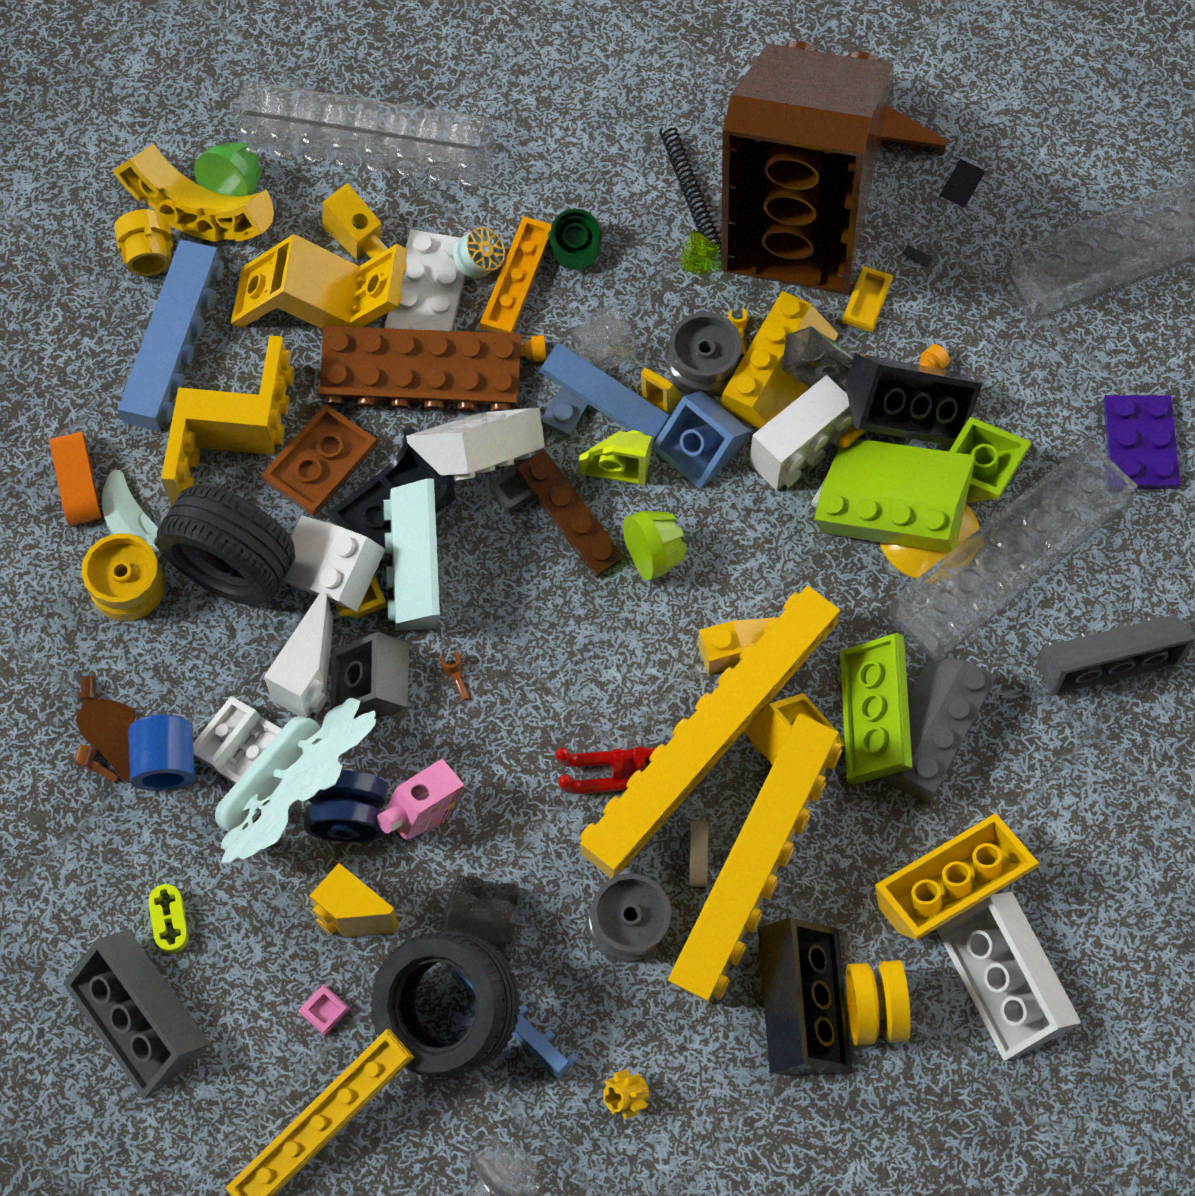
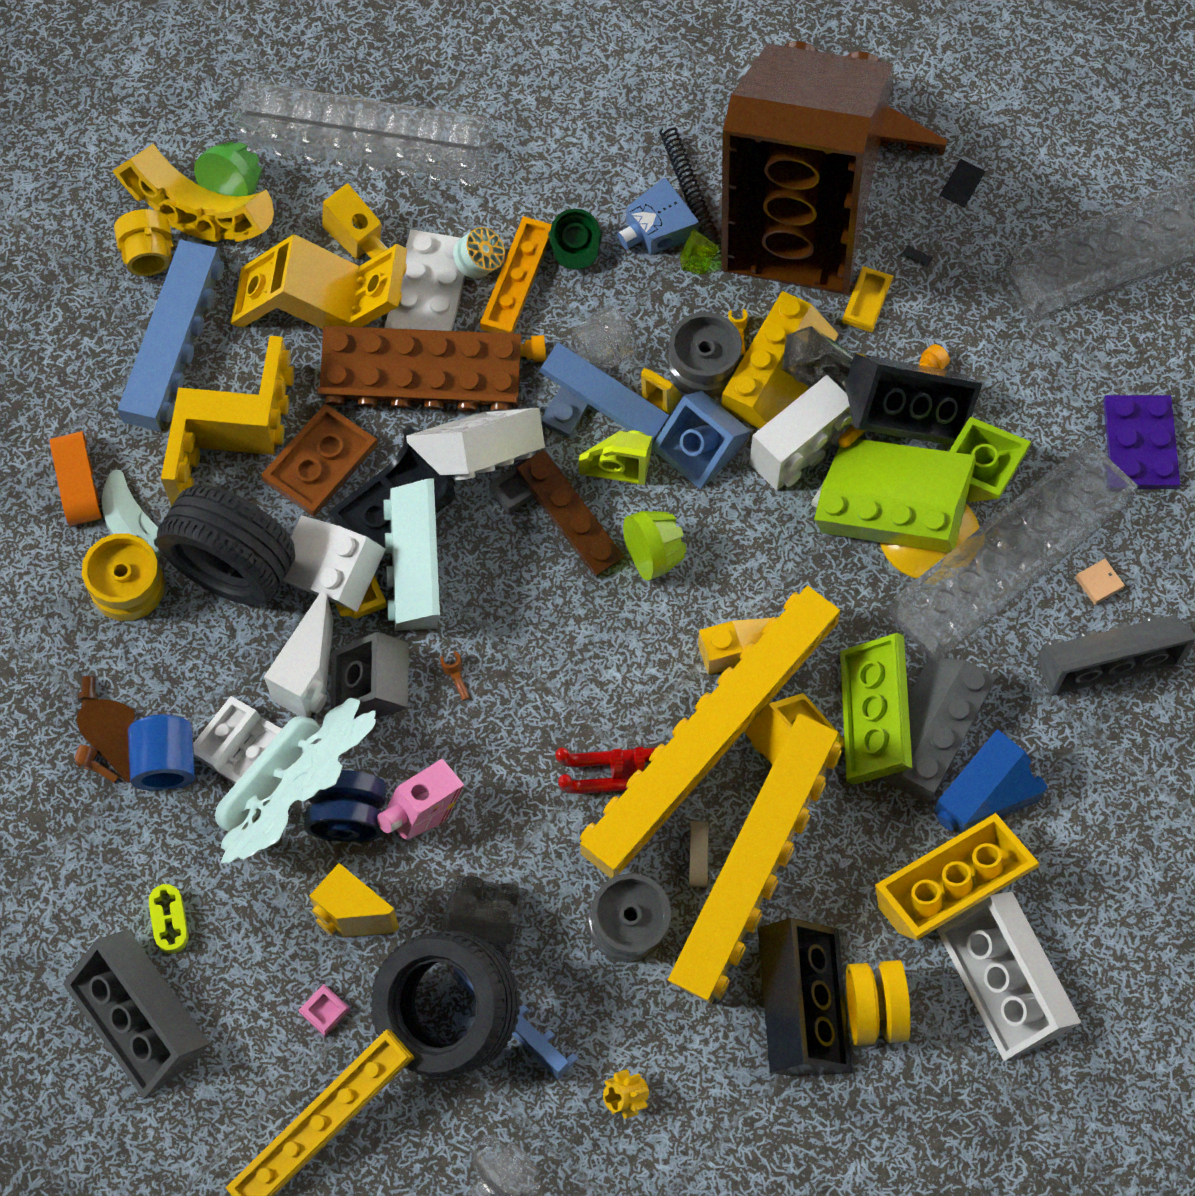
(658, 220): none -> medium blue torso
(991, 783): none -> blue slope
(1100, 581): none -> light nougat tile

